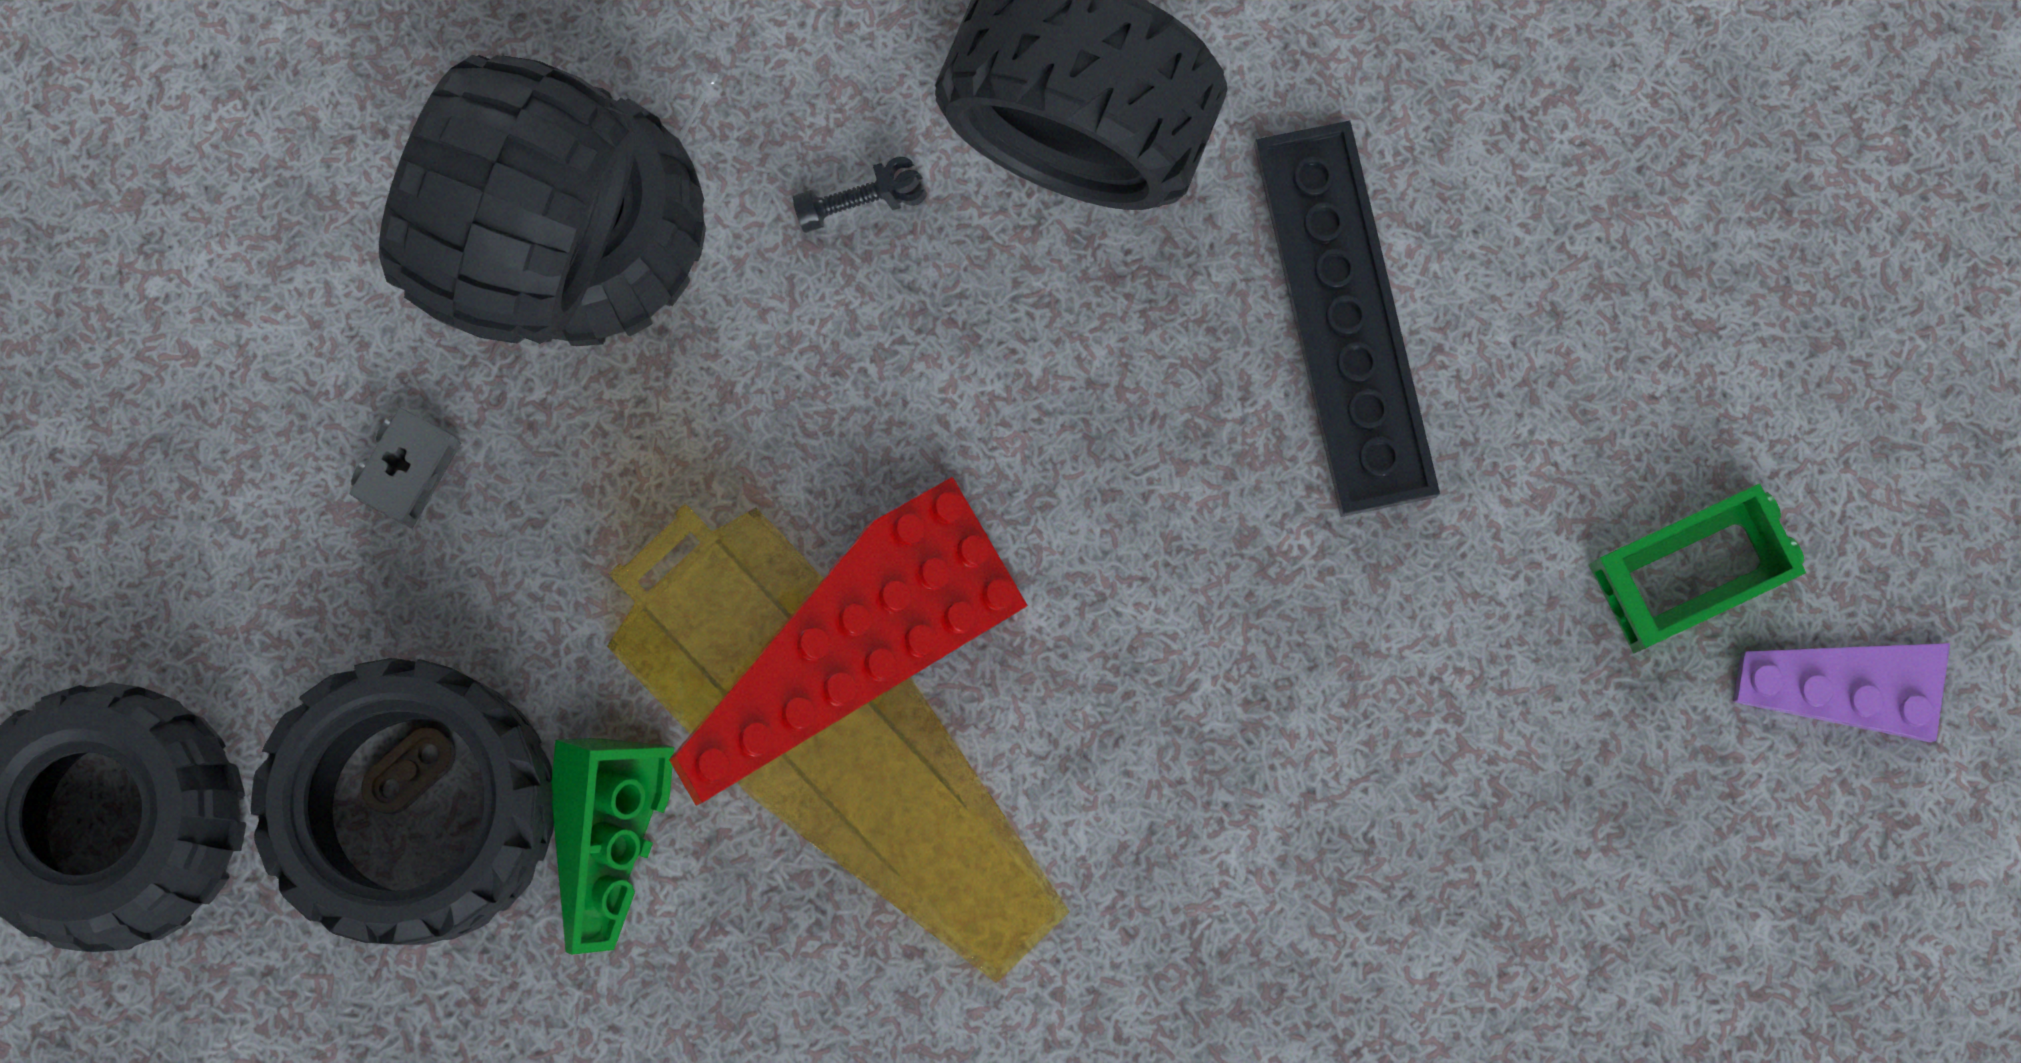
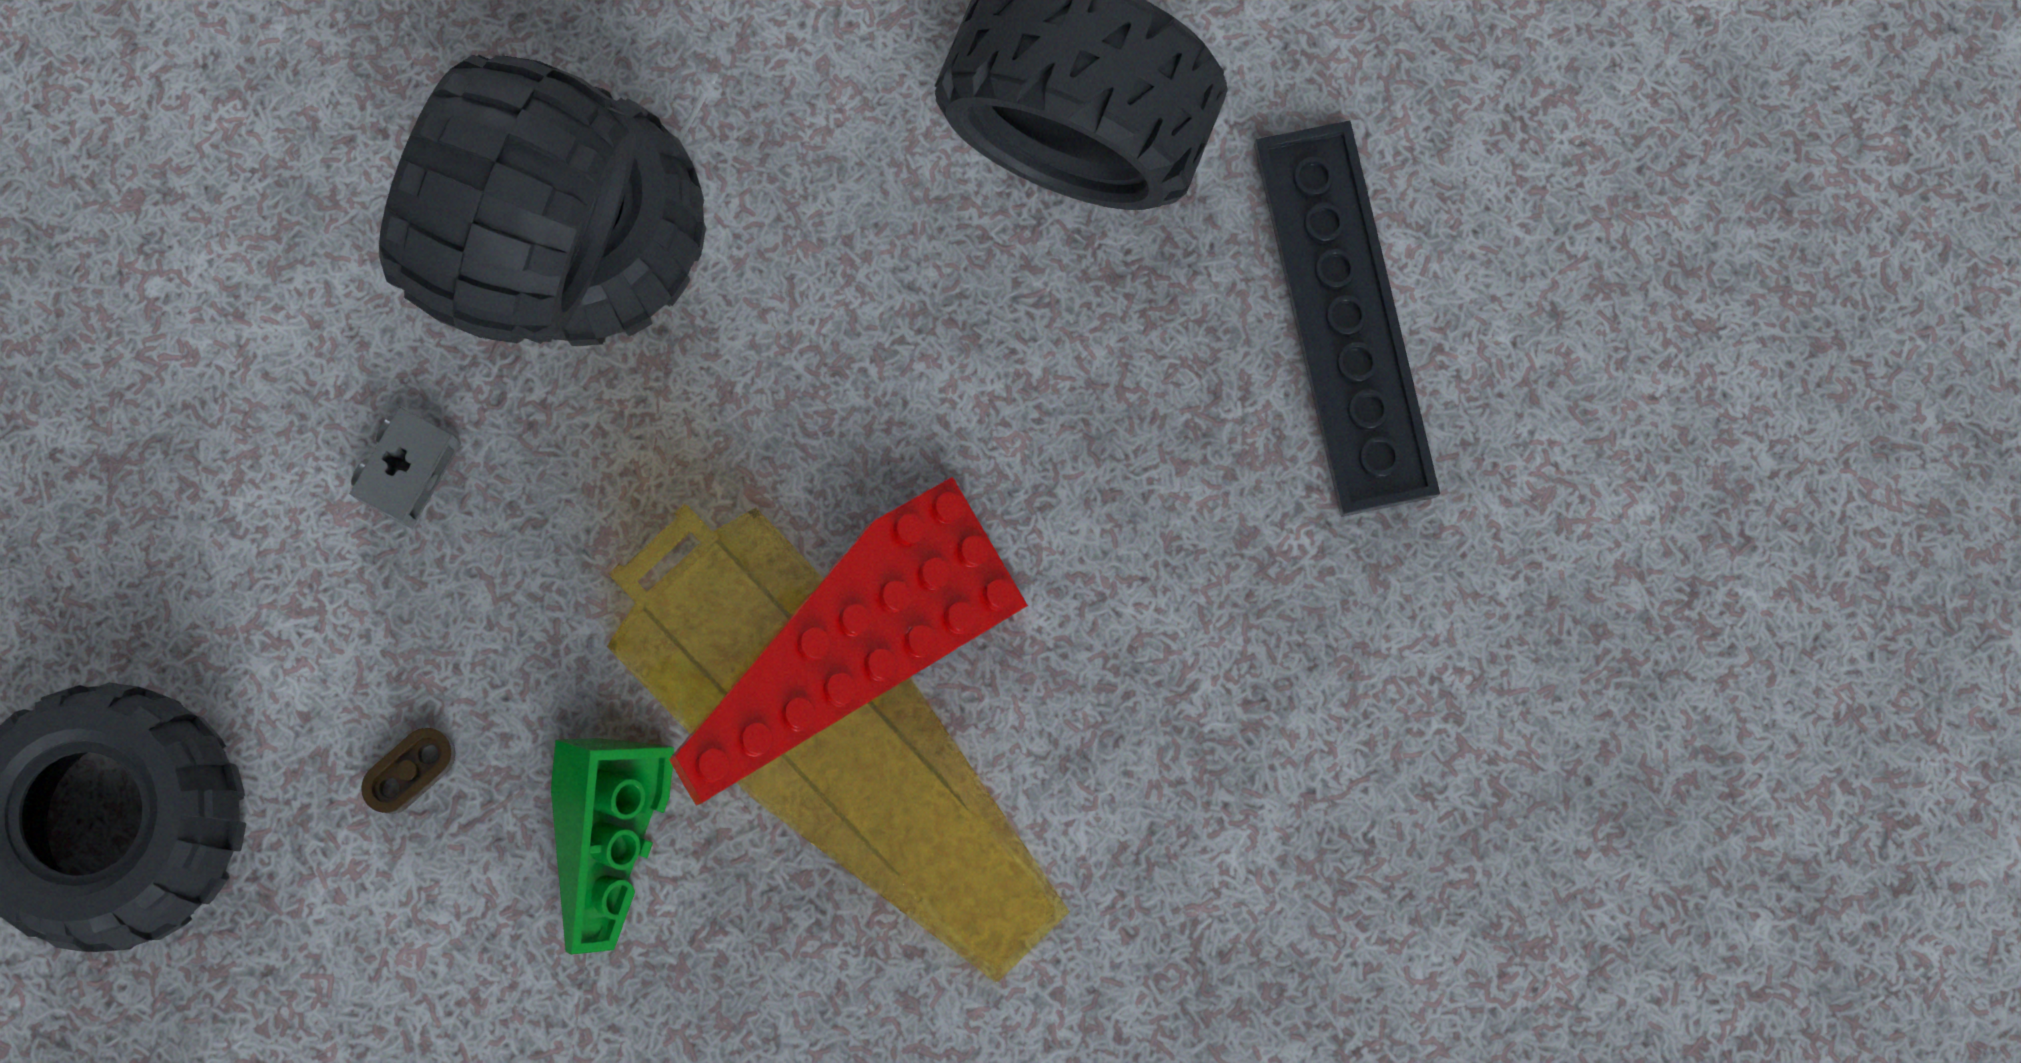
(299, 781): black tyre -> none
(813, 209): black bar -> none
(1752, 510): green piece -> none
(1861, 687): medium lavender wing -> none

